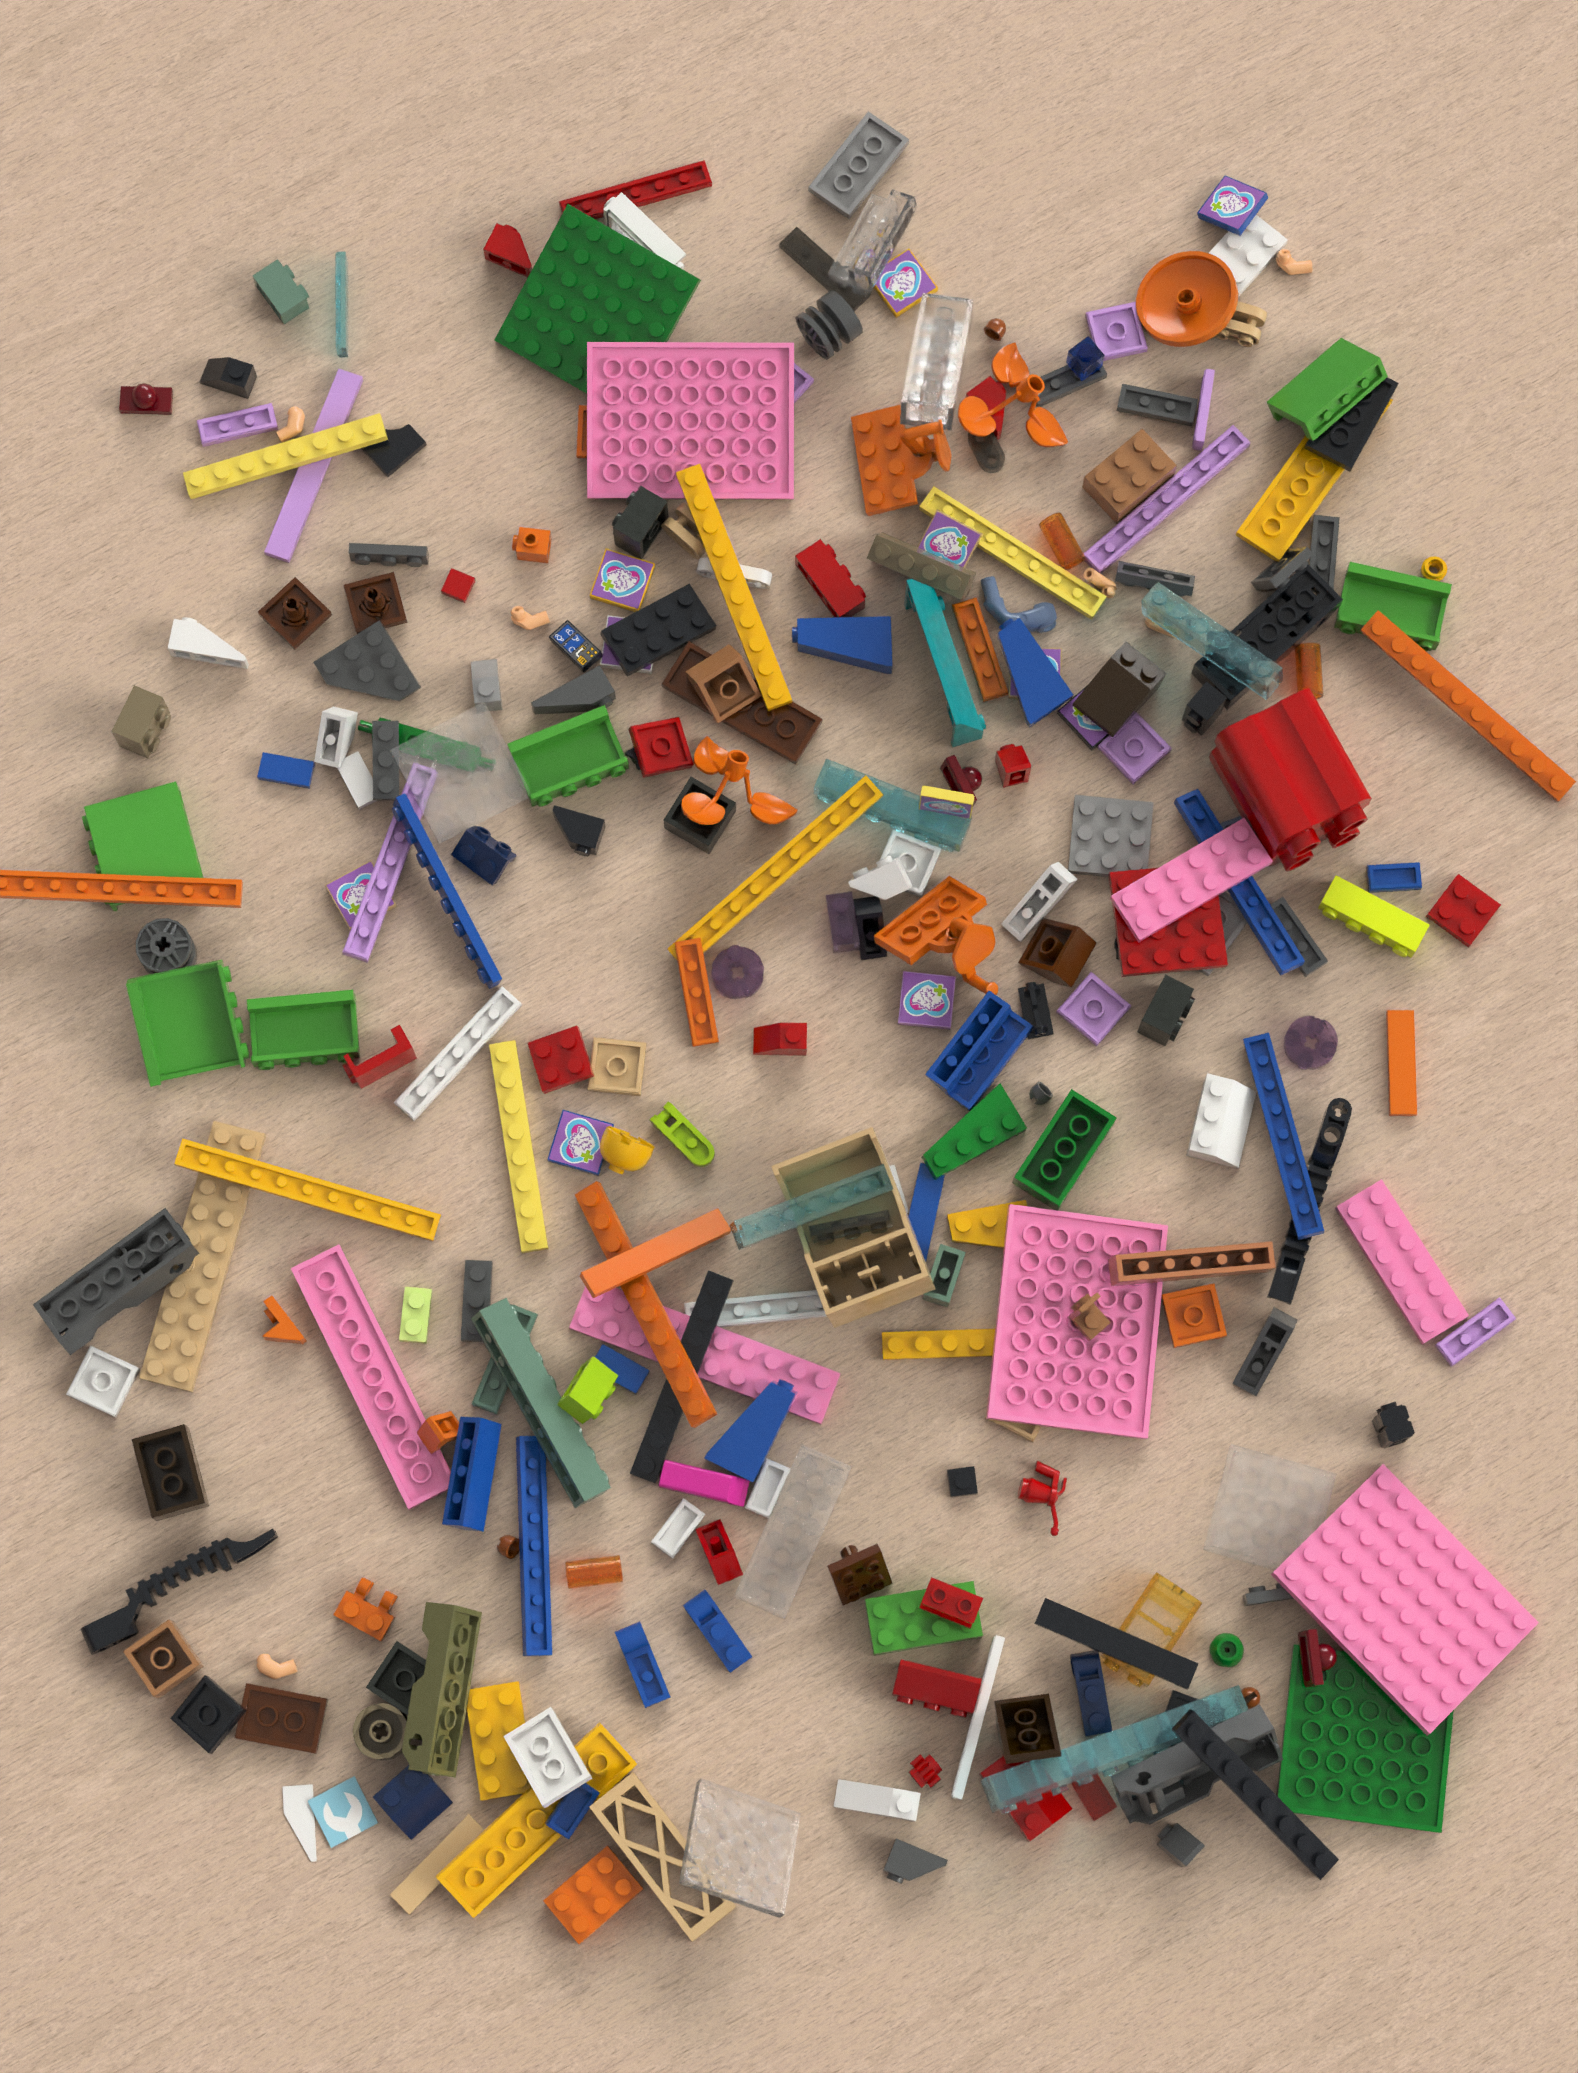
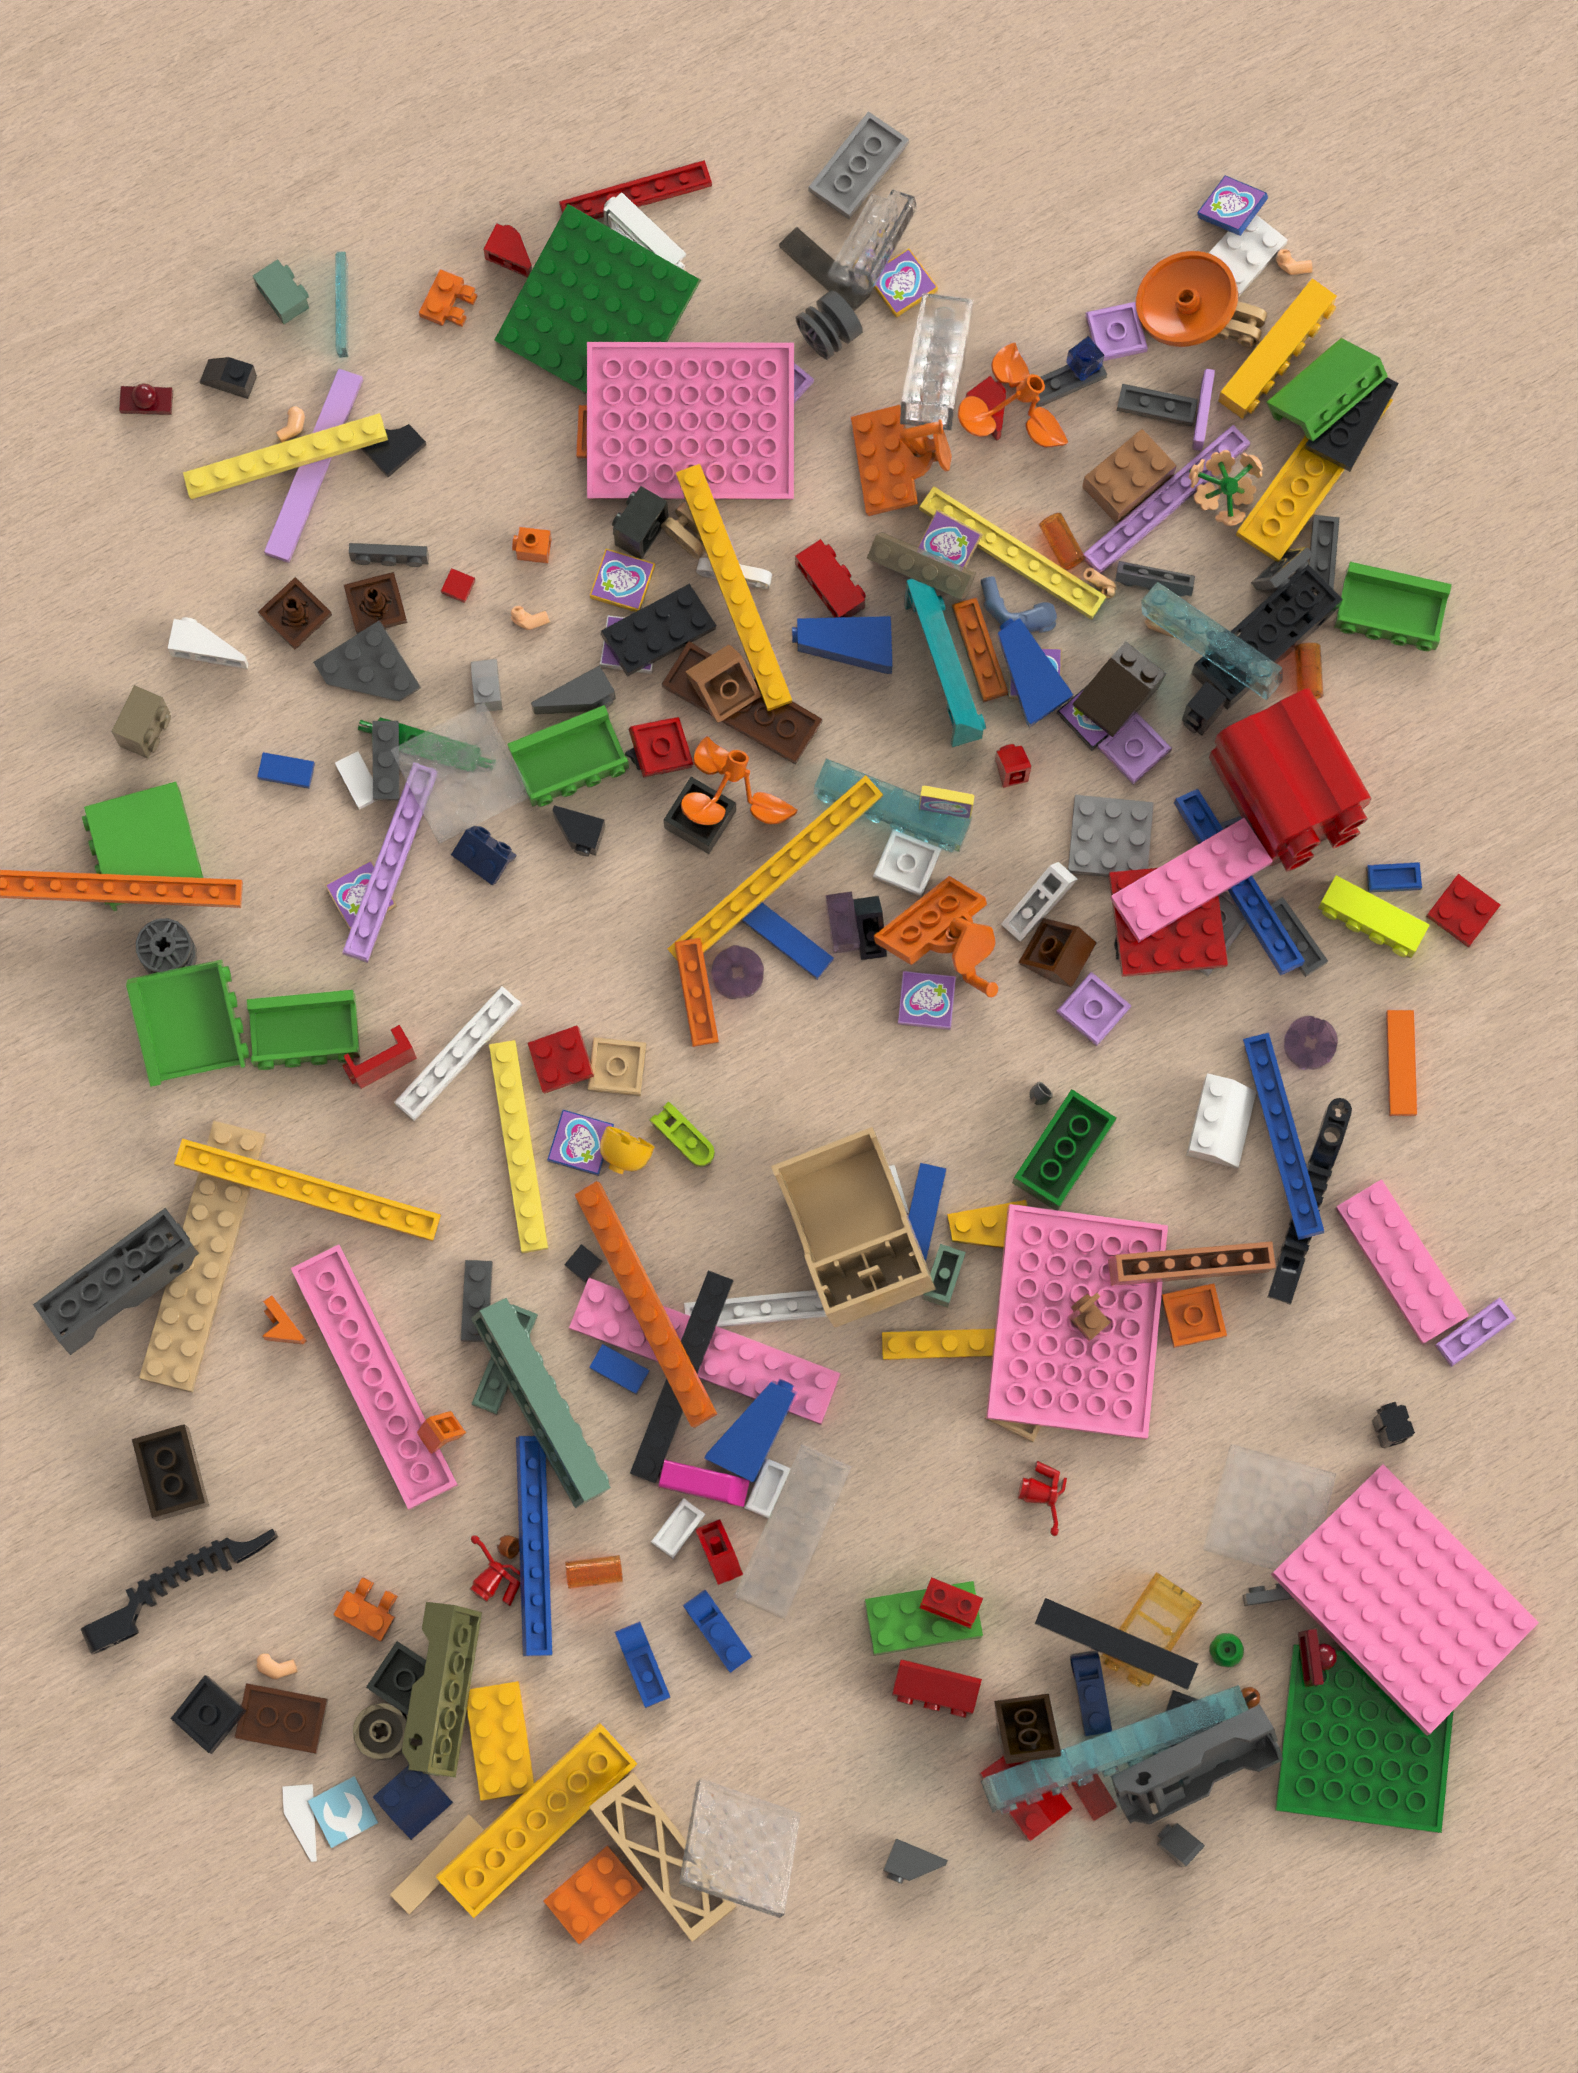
(103, 1381): white tile -> none
(163, 1659): medium nougat brick -> none
(237, 424): lavender tile -> none
(335, 736): white slope -> none
(415, 1315): yellowish green plate -> none
(441, 297): none -> orange plate
(450, 900): blue plate -> none
(471, 1474): blue brick -> none
(488, 1581): none -> red piece
(547, 1757): white plate -> none
(572, 1810): blue tile -> none
(575, 646): tile -> none
(583, 1263): none -> black tile
(588, 1390): lime brick -> none
(655, 1253): orange tile -> none
(781, 1039): red slope -> none
(788, 940): none -> blue tile
(811, 1207): clear light blue brick -> none
(851, 1227): clear smoke plate -> none
(859, 1573): reddish brown plate -> none
(877, 1800): white slope -> none
(882, 881): white slope -> none
(925, 1771): red gear -> none
(961, 780): dark red tile -> none
(962, 1481): black plate -> none
(977, 1717): white tile -> none
(979, 1051): blue slope -> none
(979, 1131): green wing -> none
(987, 449): clear smoke plate -> none
(995, 329): dark orange hinge -> none
(1036, 1009): black hinge -> none
(1163, 1014): pearl dark grey brick -> none
(1235, 488): none -> light nougat plant
(1255, 1794): black plate -> none
(1265, 1351): dark grey slope -> none
(1277, 348): none -> yellow brick
(1437, 563): yellow plate -> none
(1468, 706): orange plate -> none

